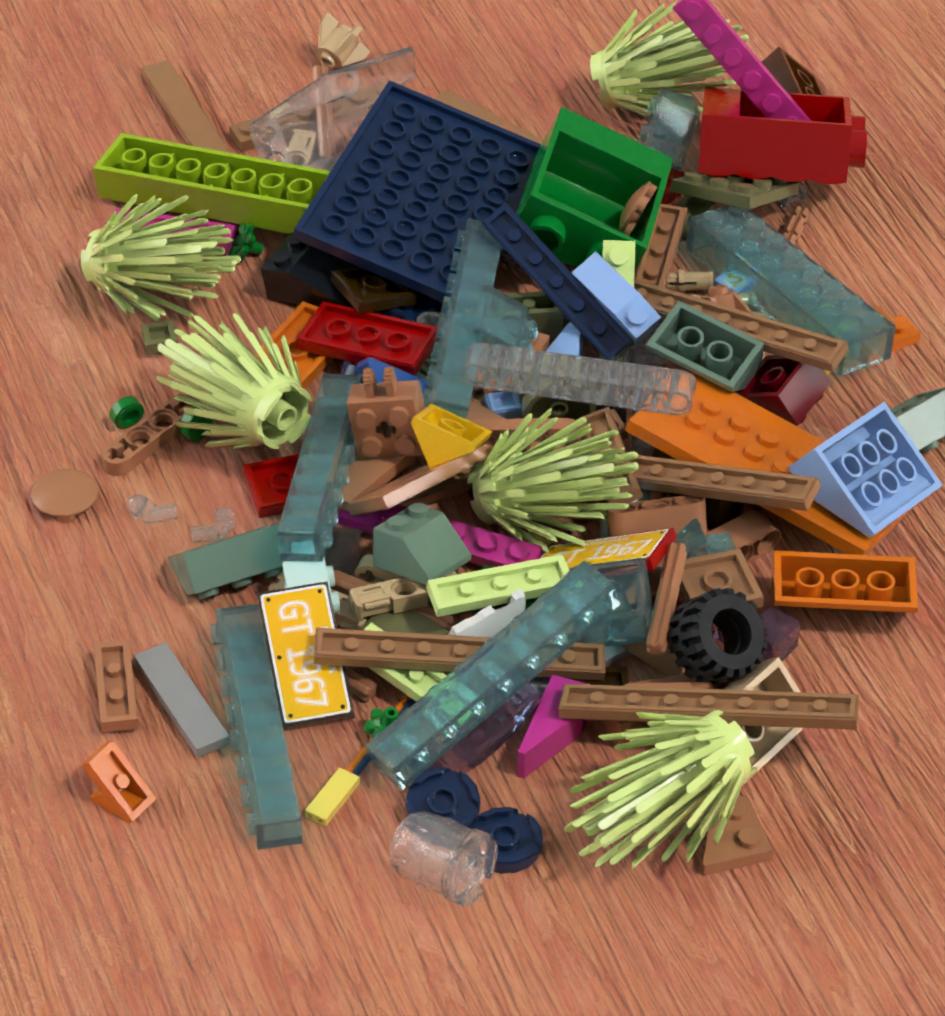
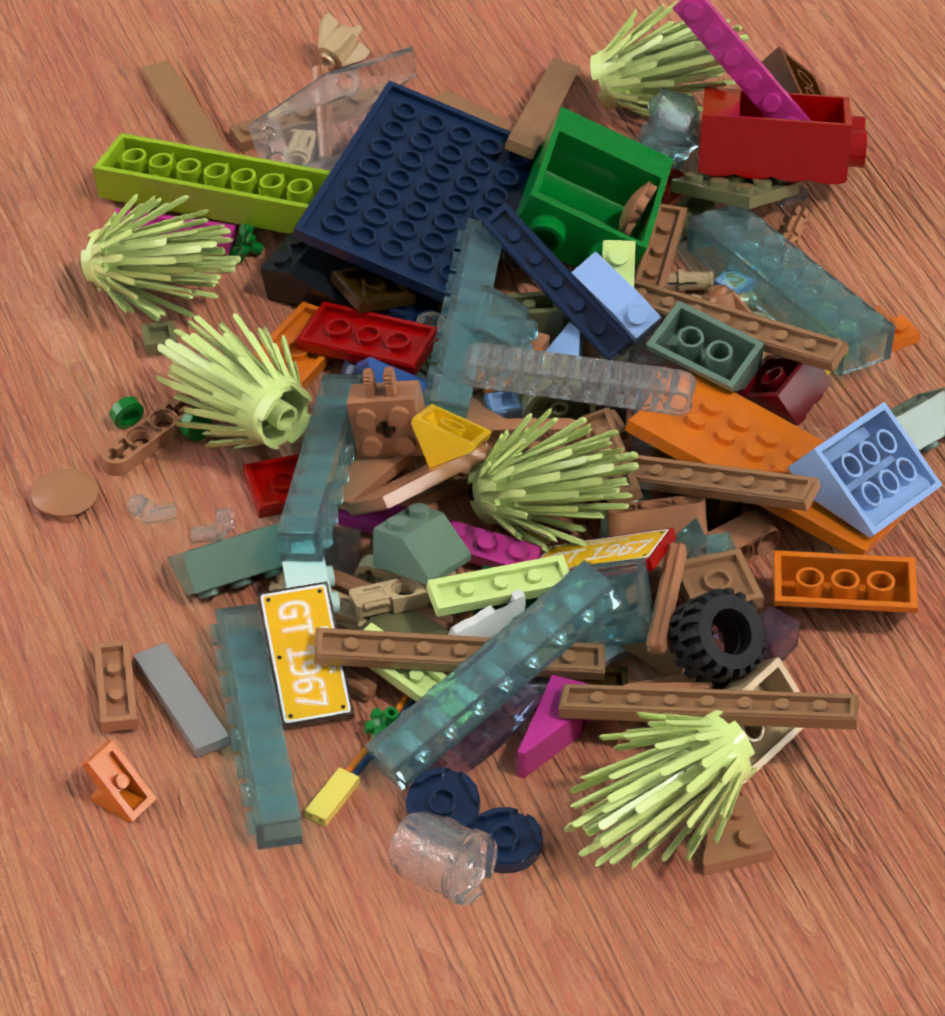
(542, 108): none -> medium nougat tile
(672, 144): none -> clear light blue wing

